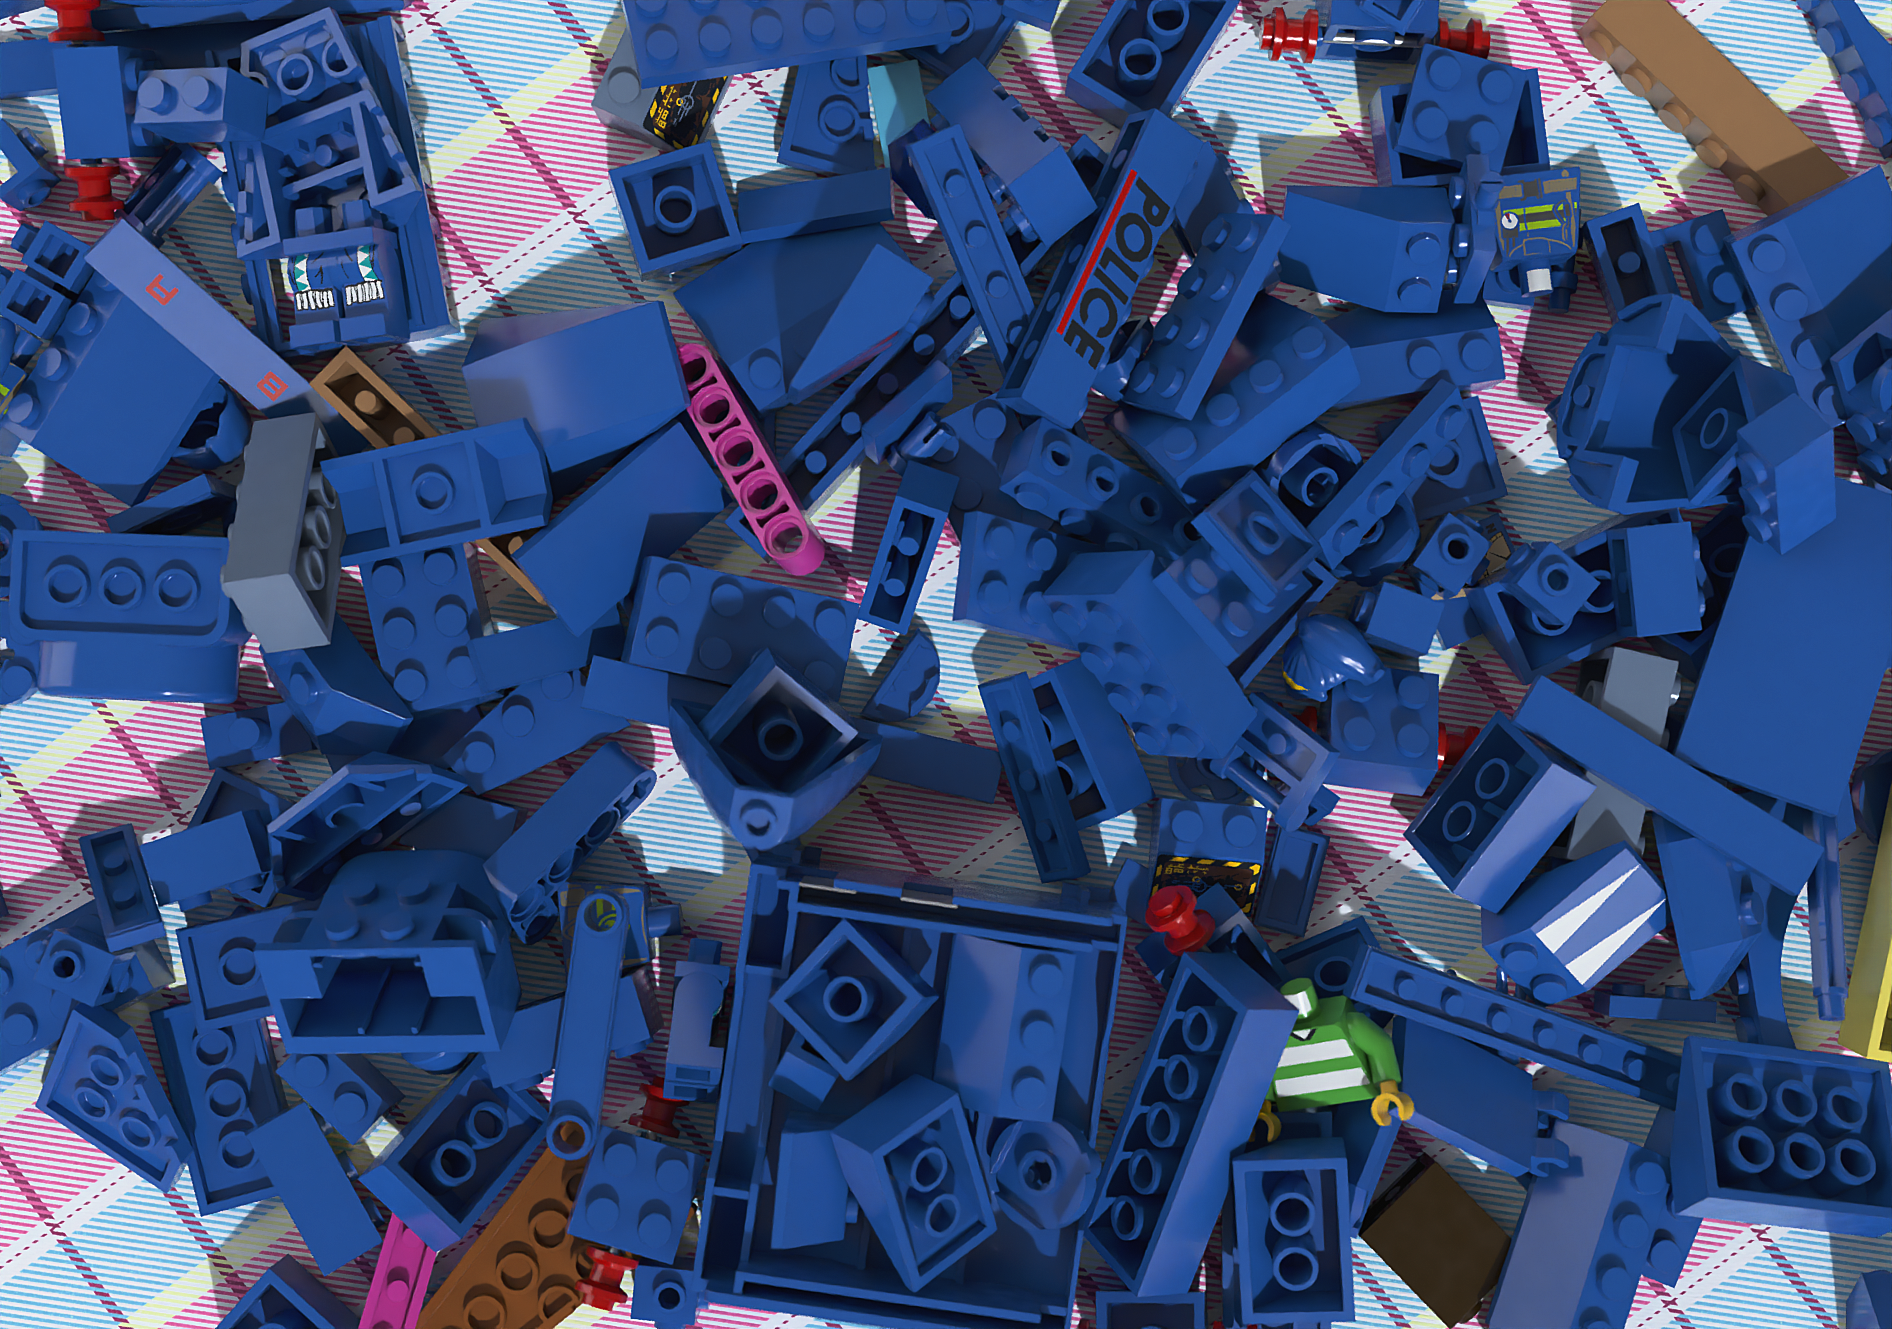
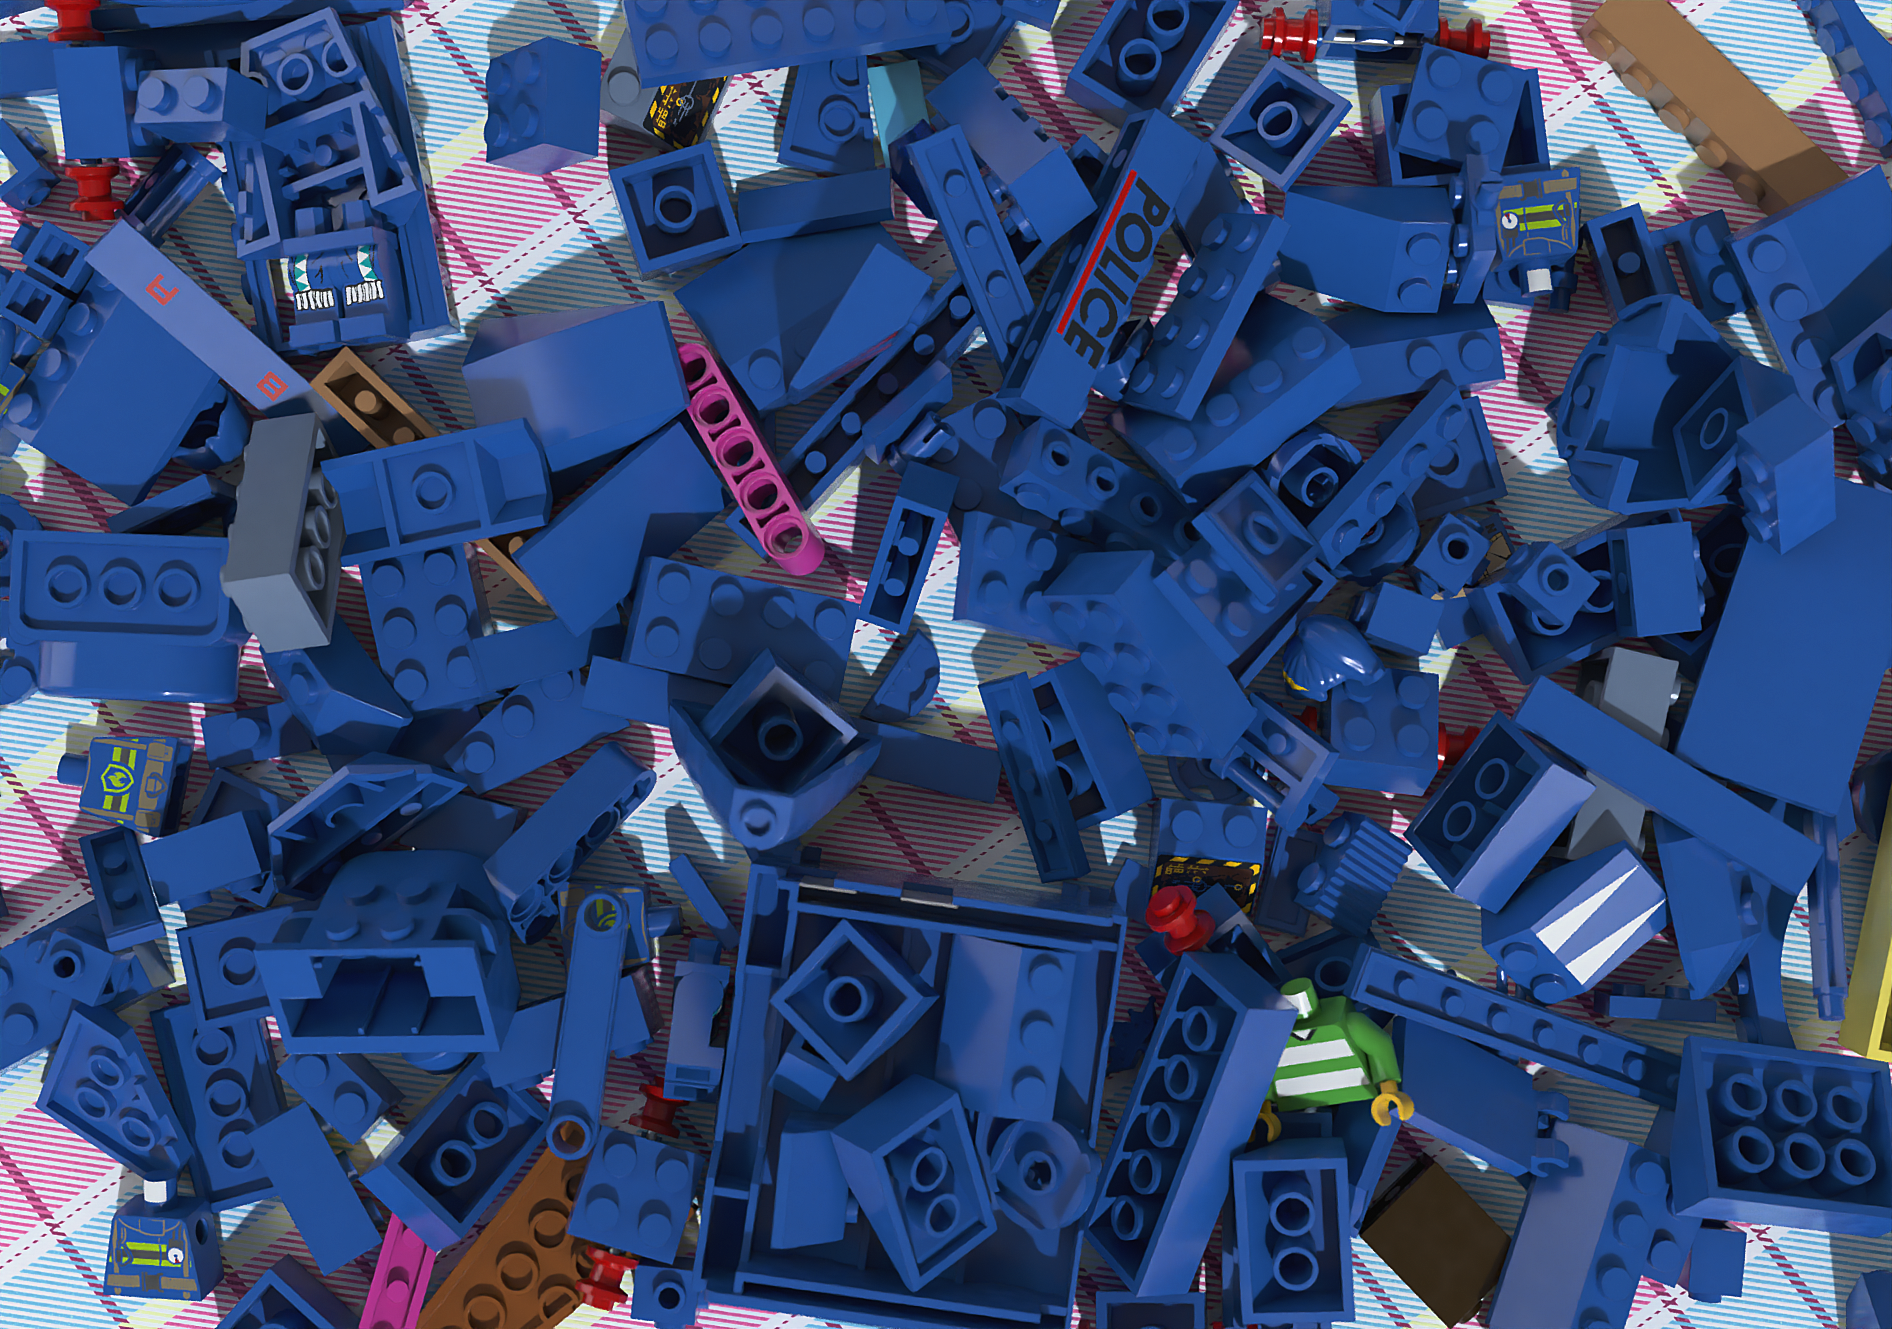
(132, 781): none -> blue torso
(163, 1244): none -> blue torso
(543, 106): none -> blue brick
(705, 901): none -> blue tile
(1132, 1038): none -> blue piece
(1280, 123): none -> blue slope
(1352, 873): none -> blue brick
(1715, 1262): none -> blue brick

